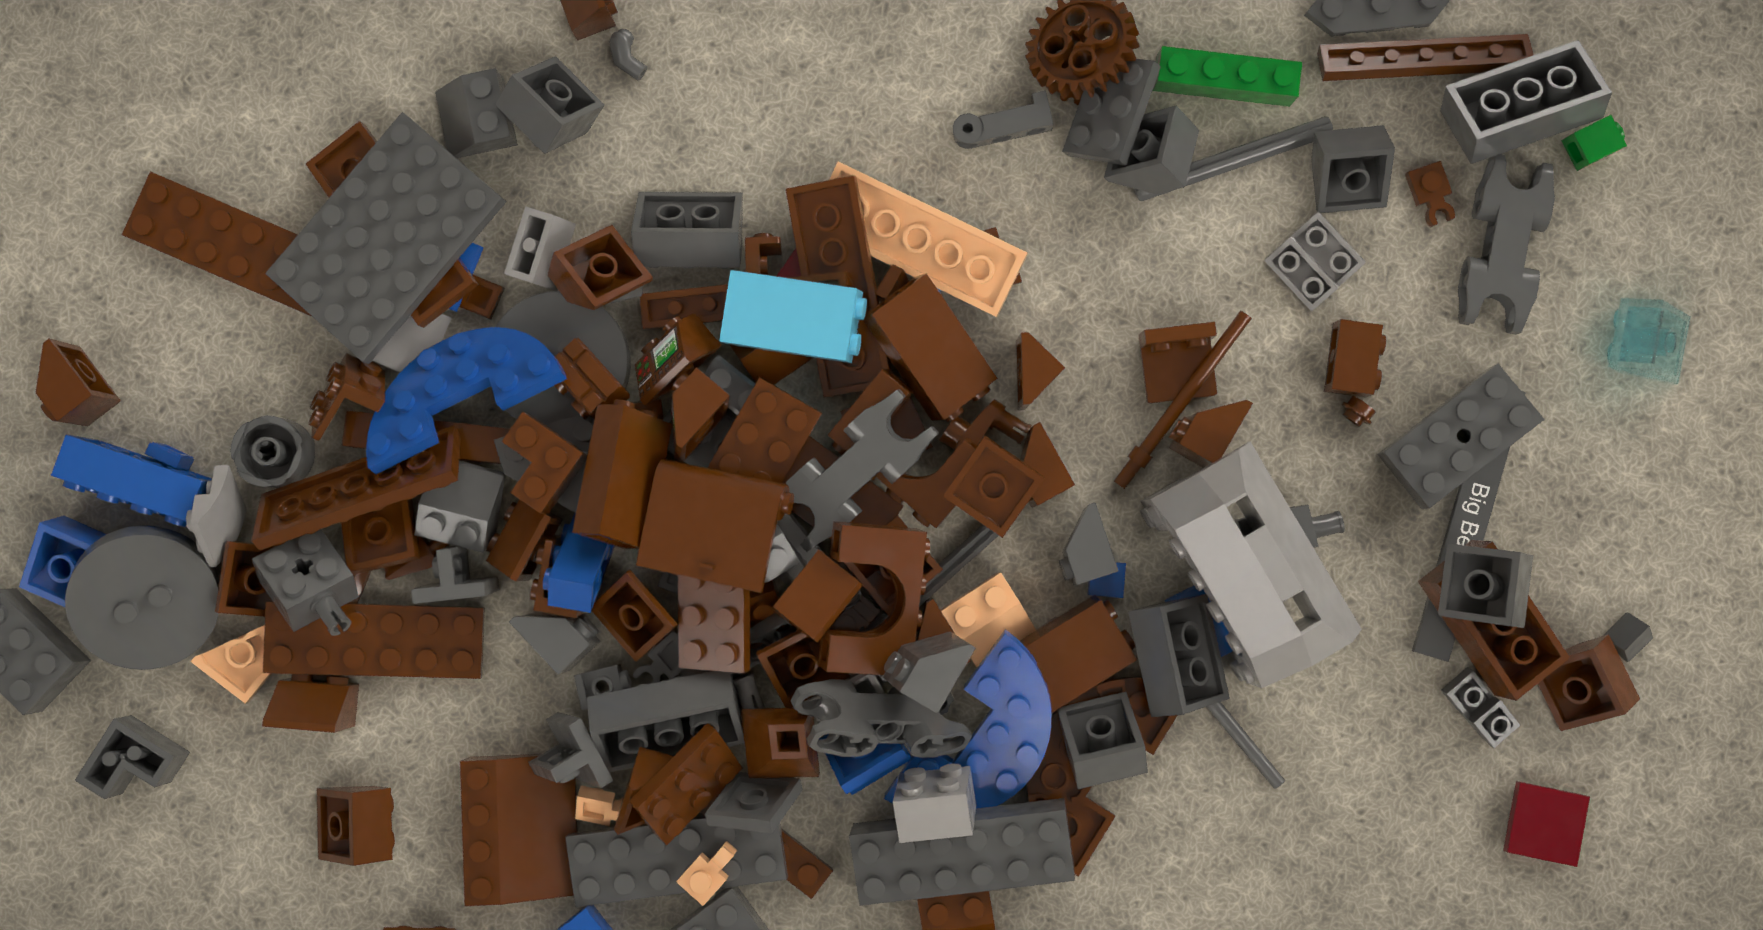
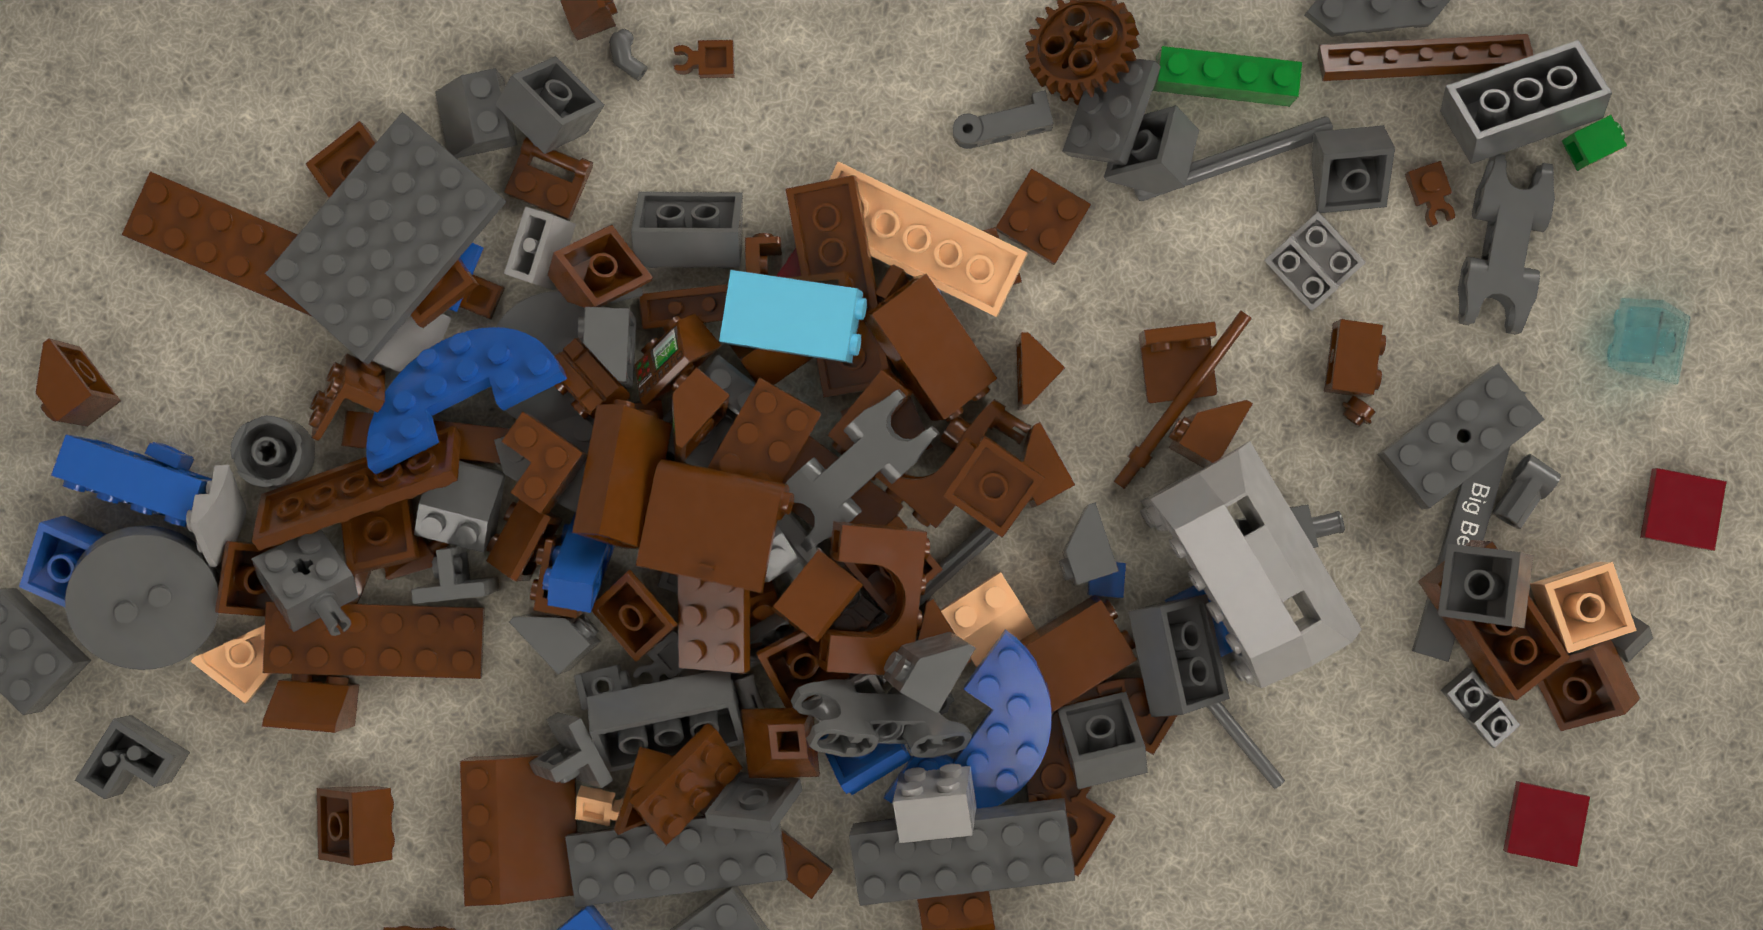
(545, 189): none -> reddish brown plate
(611, 338): none -> dark grey slope
(706, 874): light nougat plate -> none
(712, 59): none -> reddish brown plate
(1042, 216): none -> reddish brown plate
(1530, 484): none -> dark grey piece
(1584, 605): none -> light nougat slope
(1683, 509): none -> dark red tile

